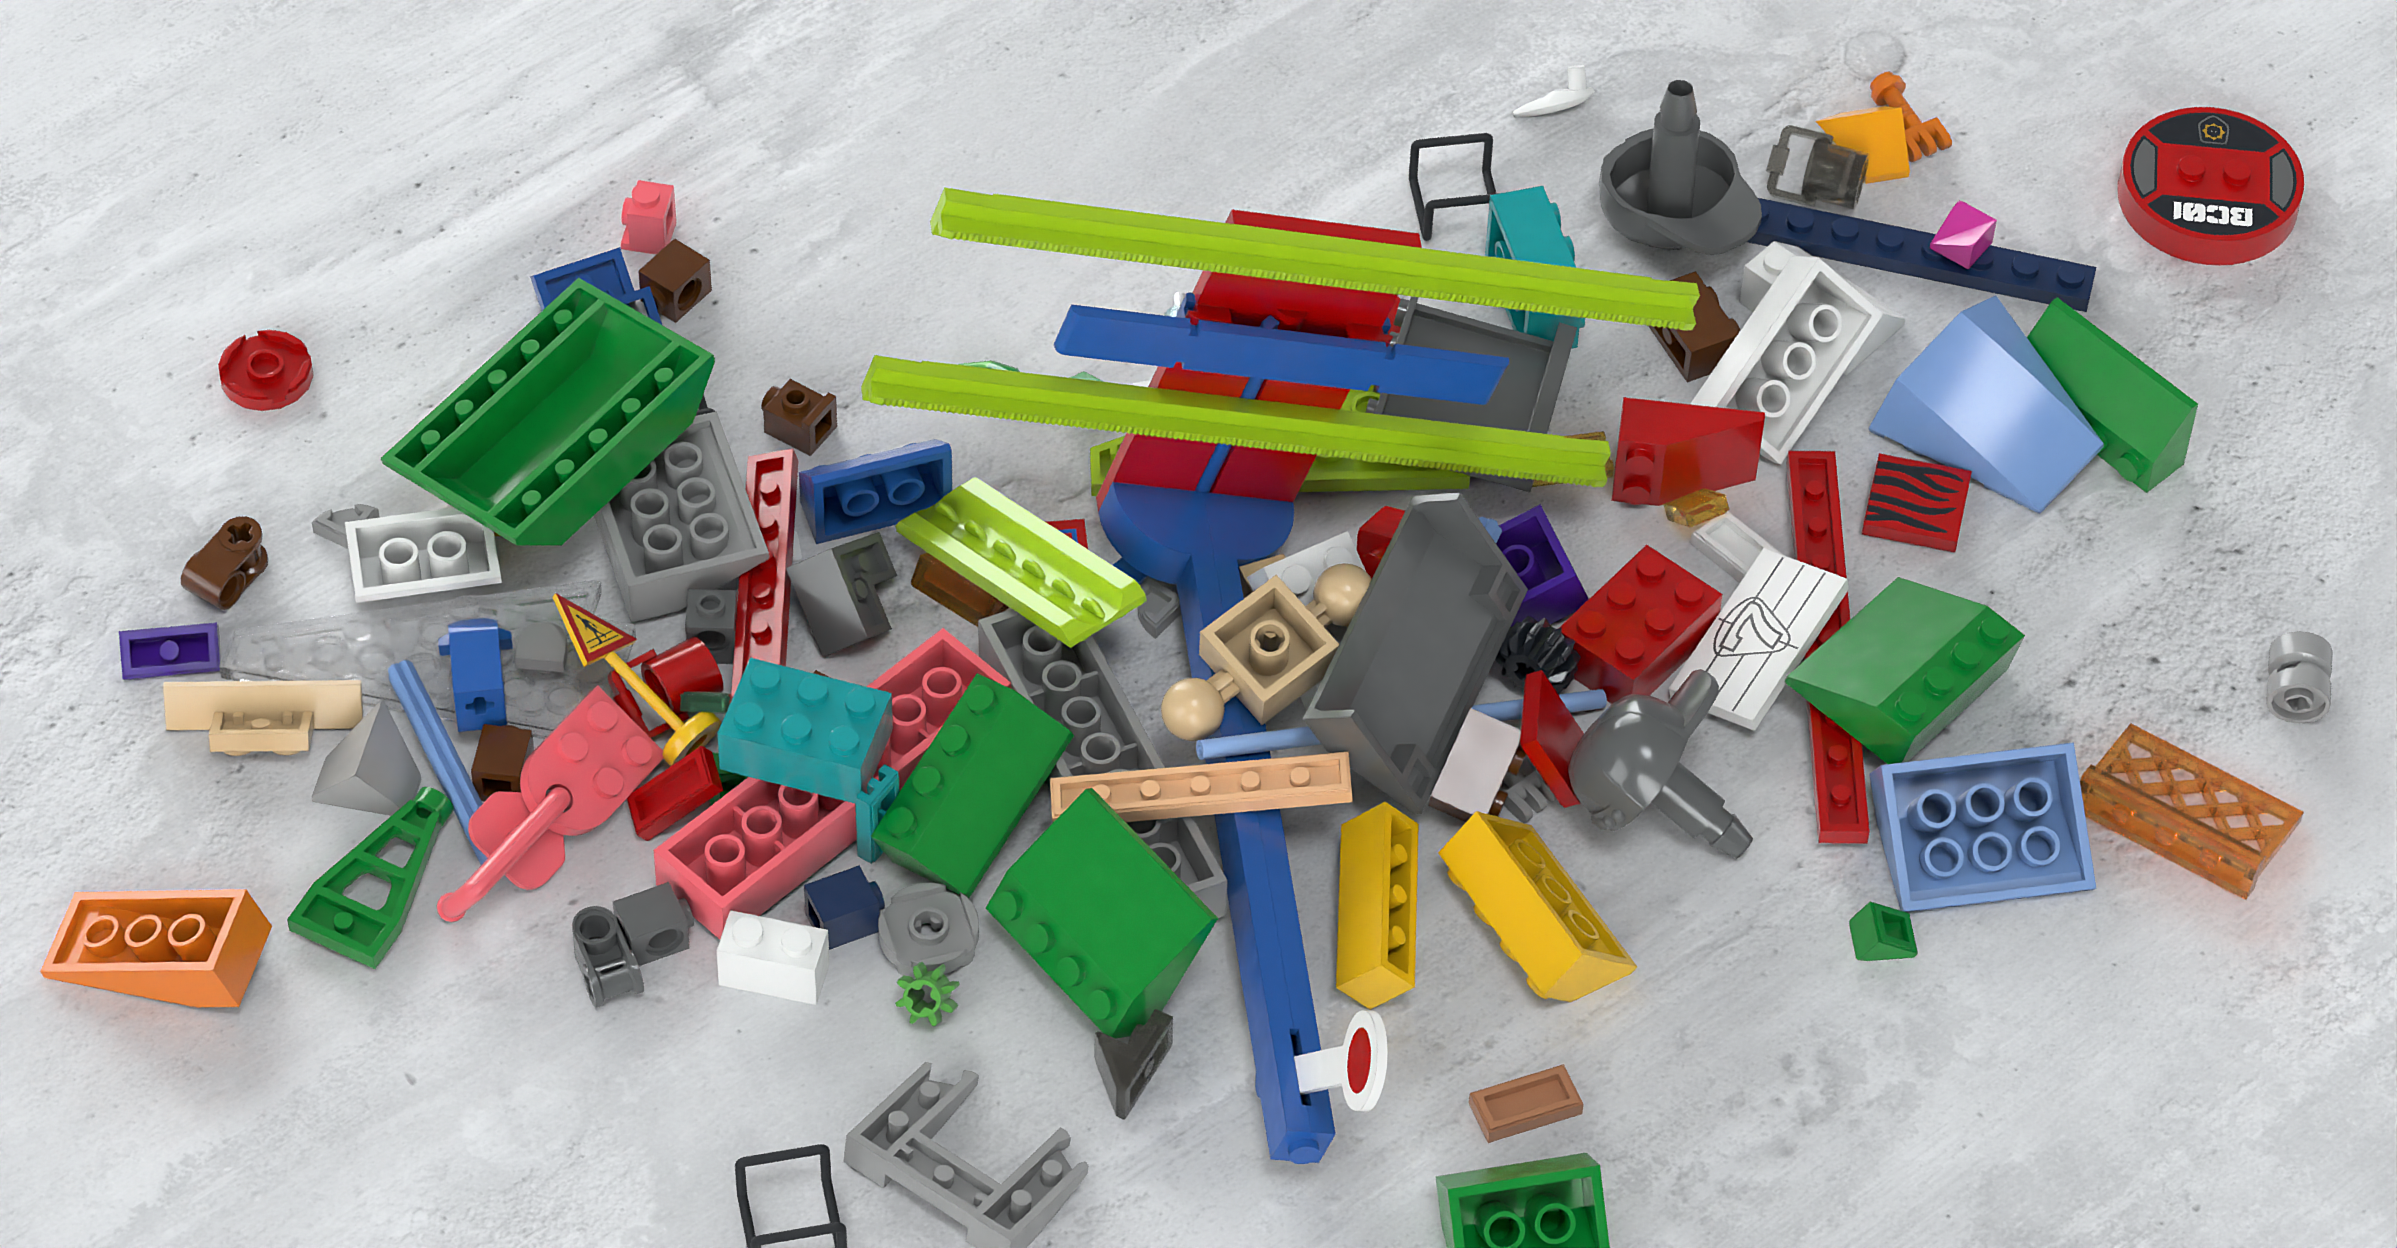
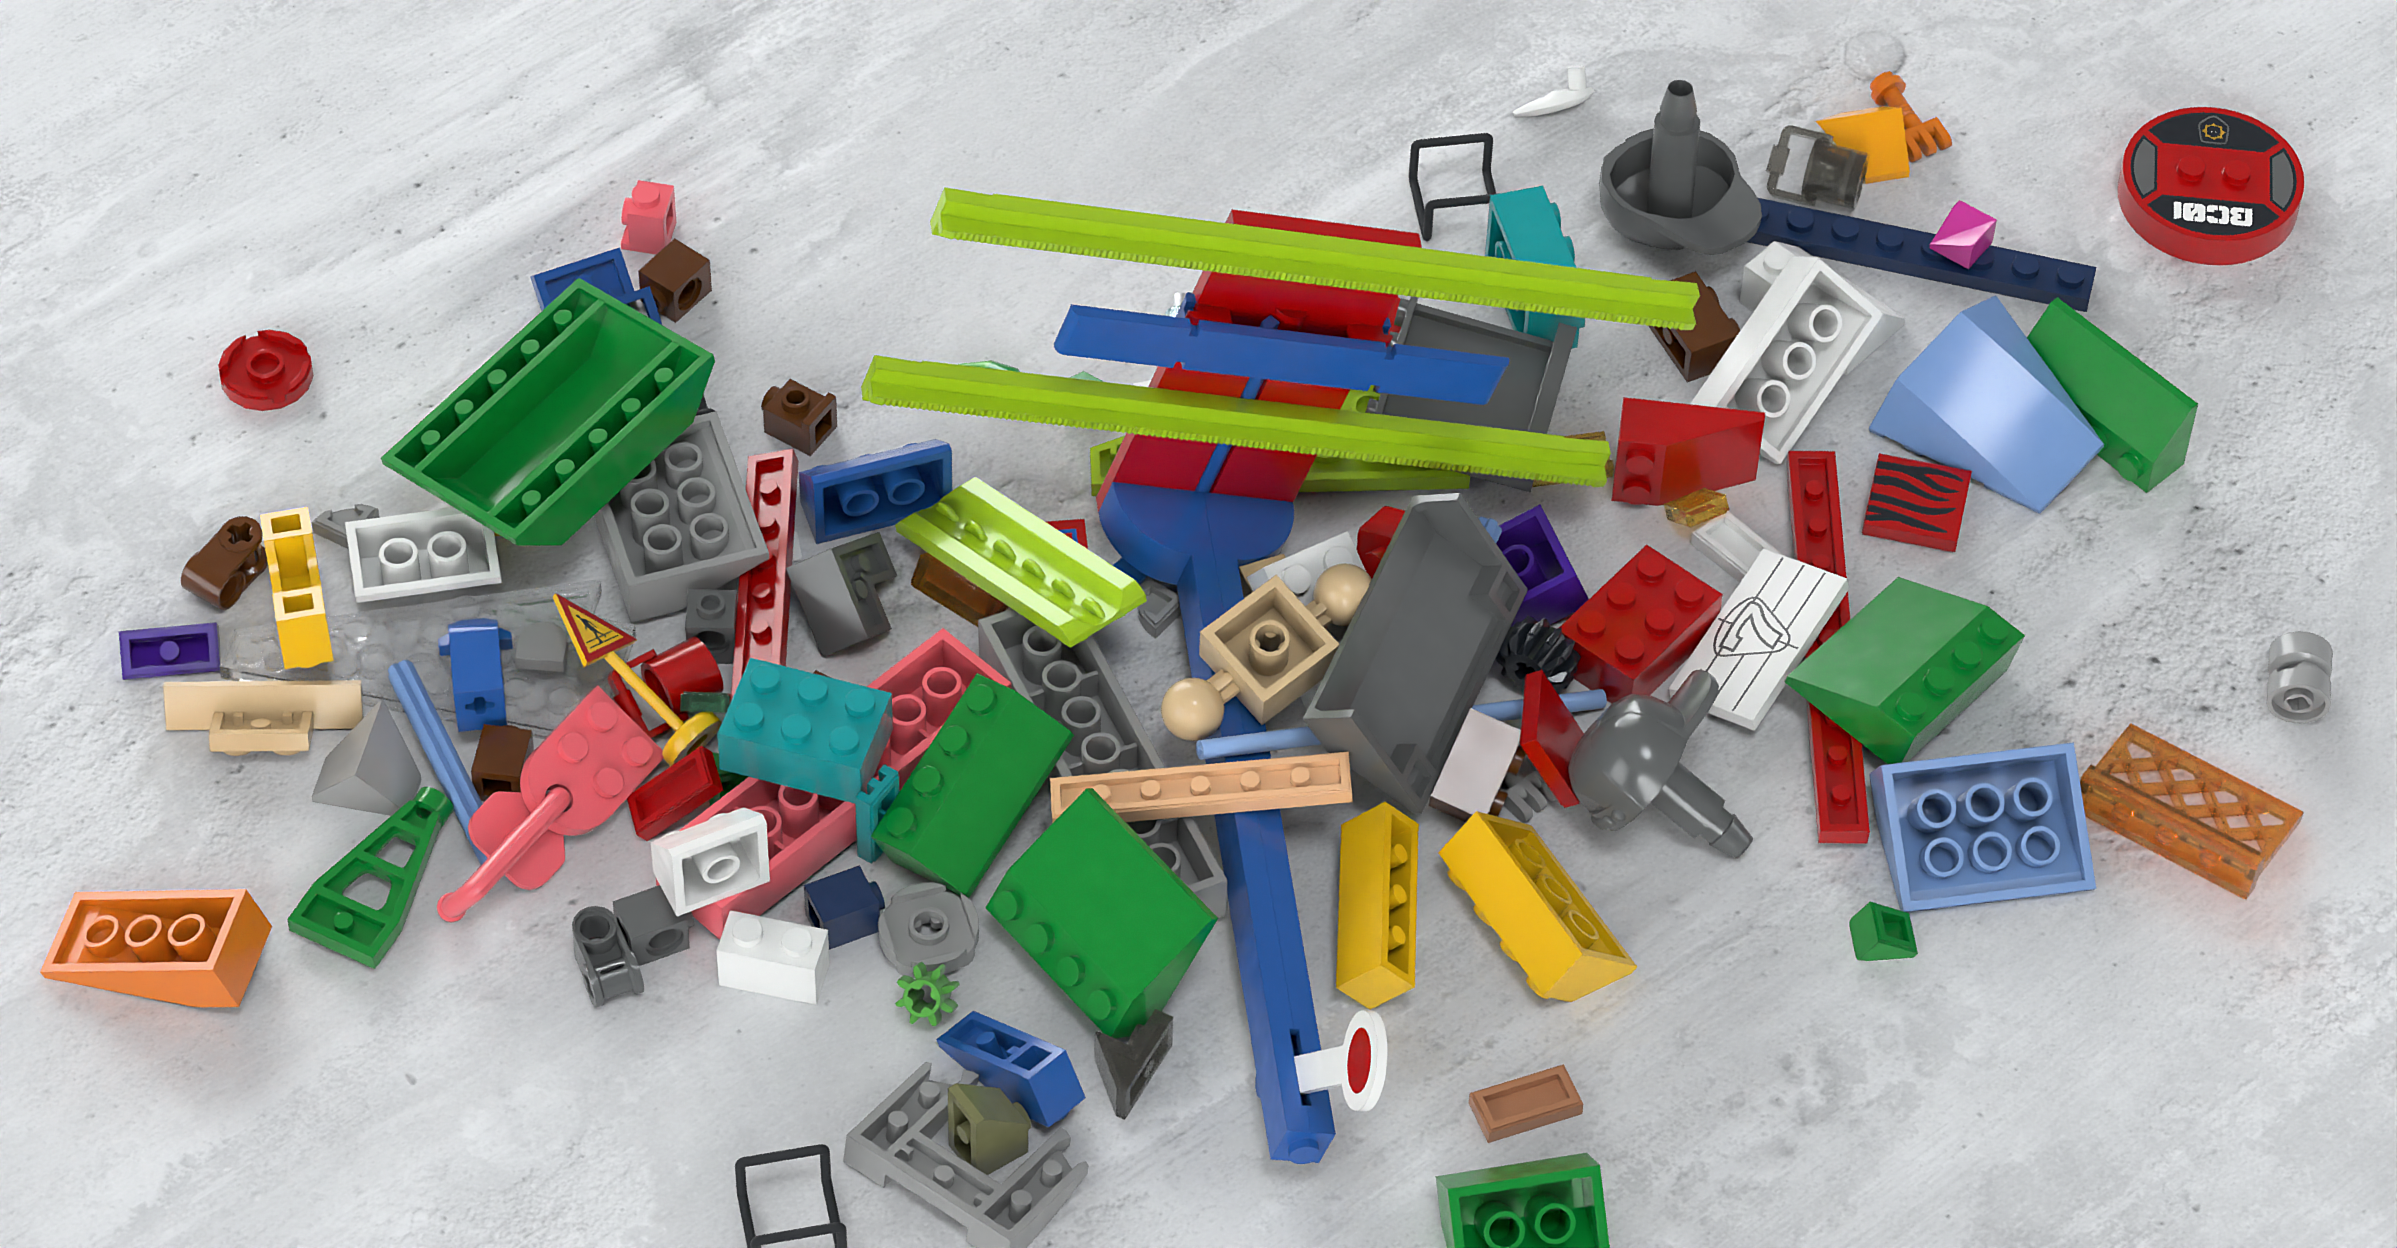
(296, 588): none -> yellow arch
(712, 859): none -> white slope
(986, 1126): none -> olive slope
(1018, 1064): none -> blue slope

